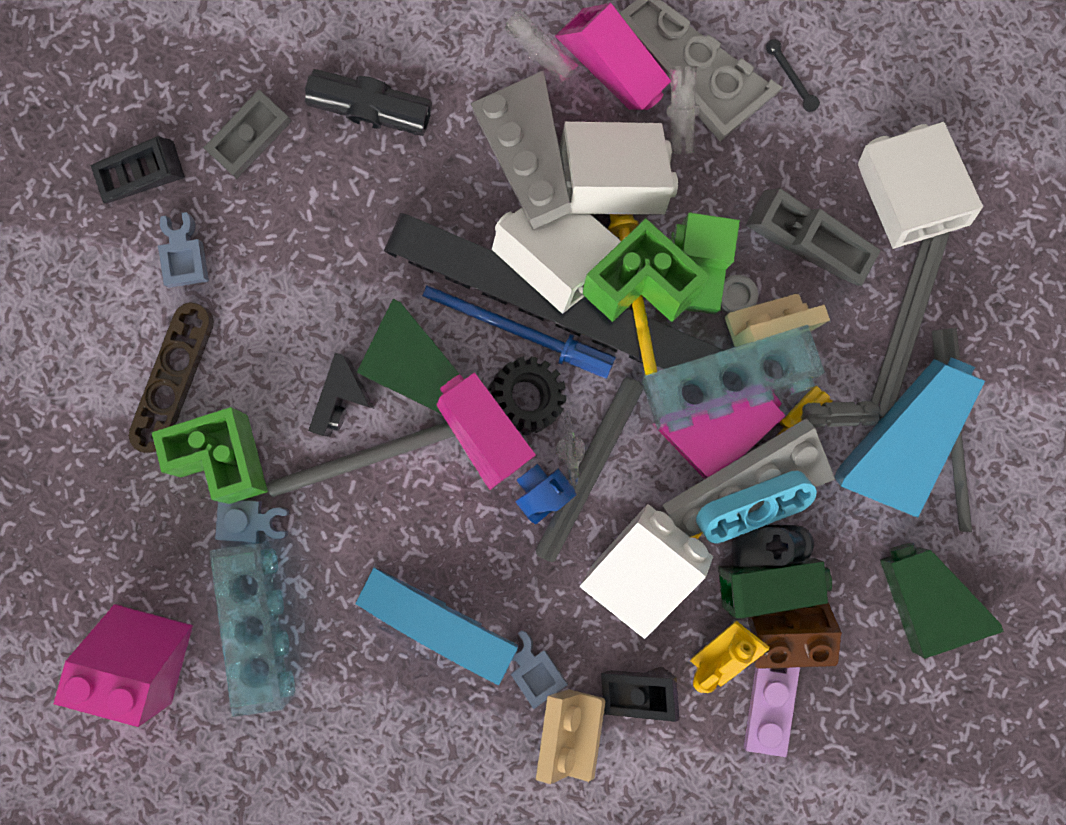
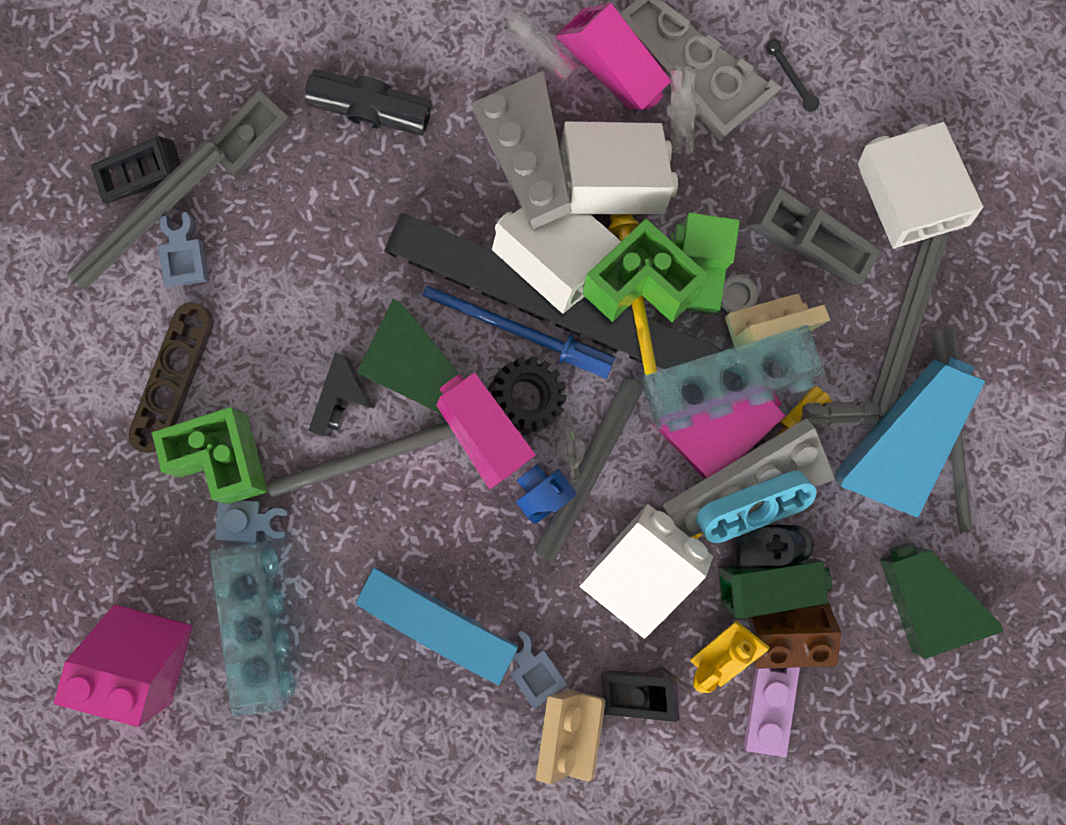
(146, 214): none -> dark grey axle

